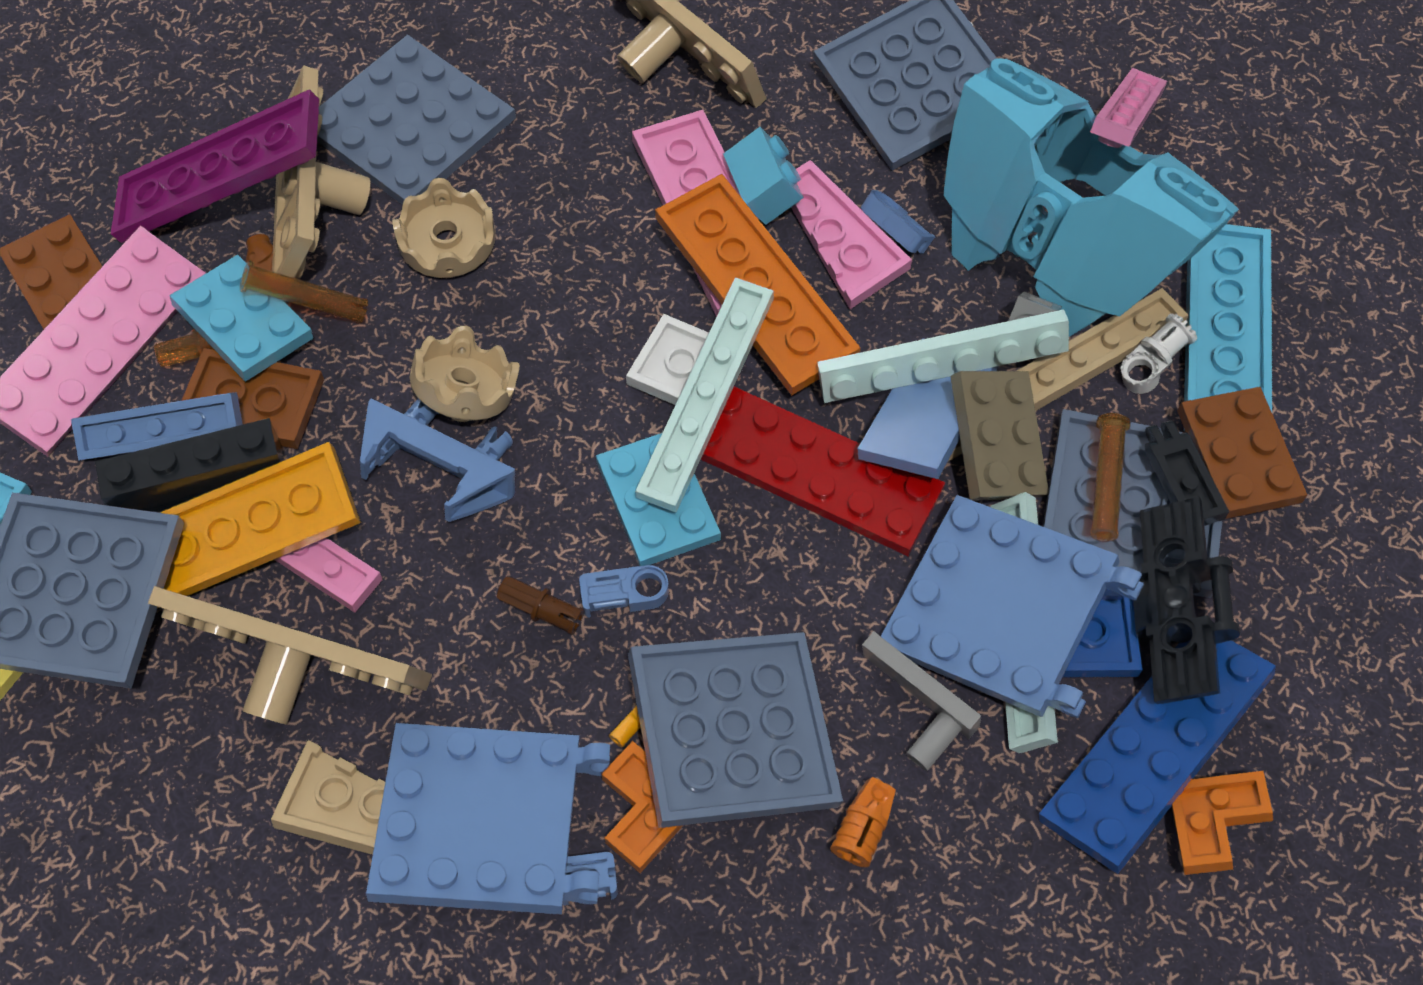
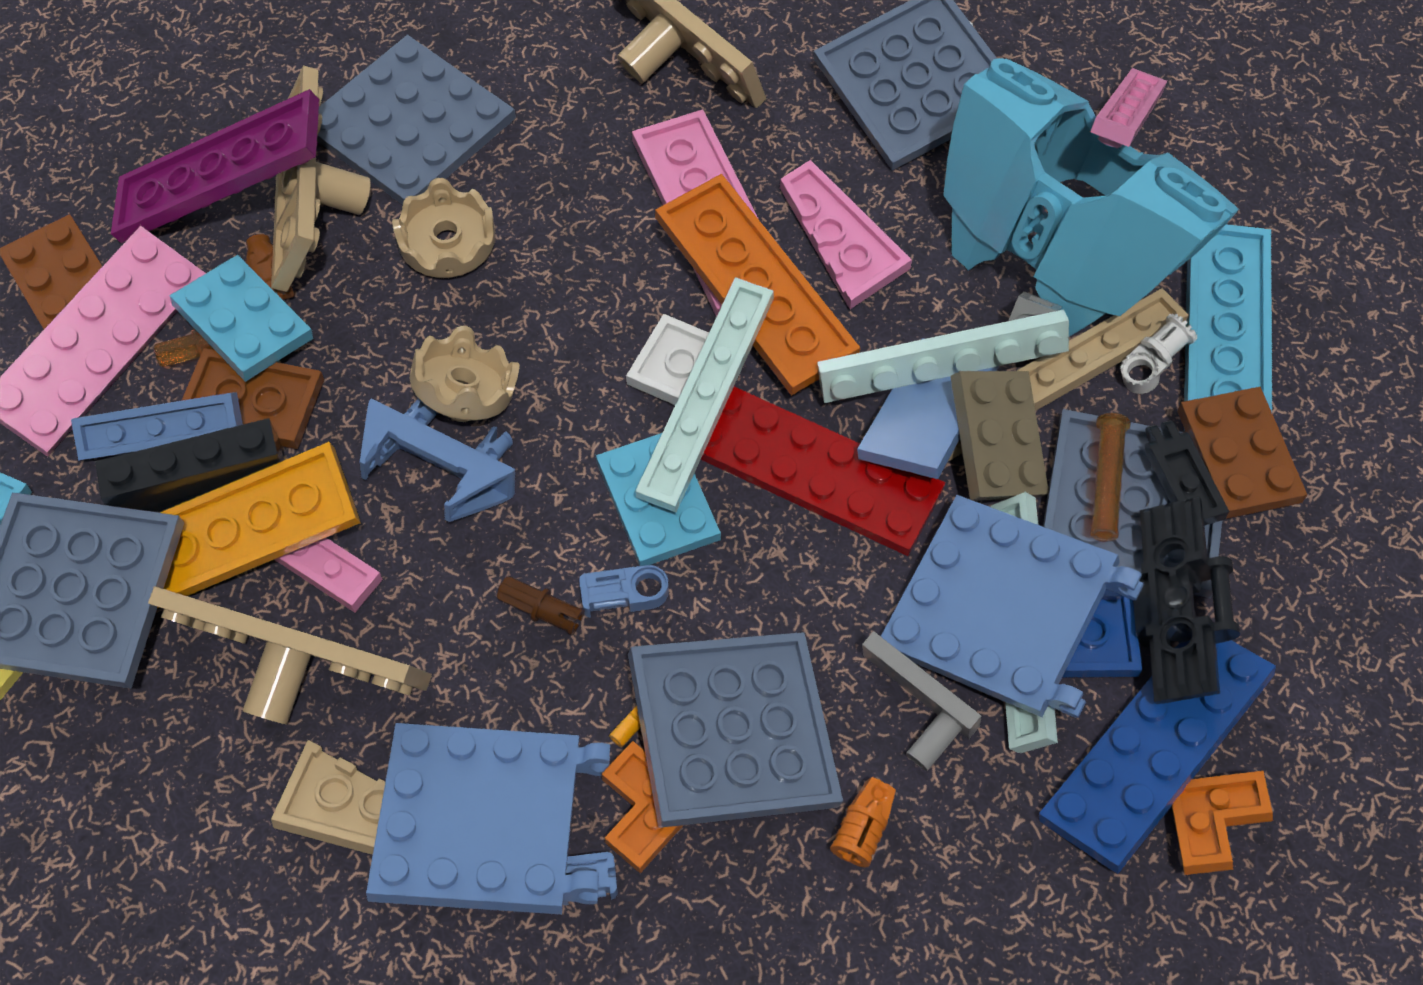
(302, 293): clear orange pin -> none
(764, 175): medium azure brick -> none
(896, 222): medium blue piece -> none

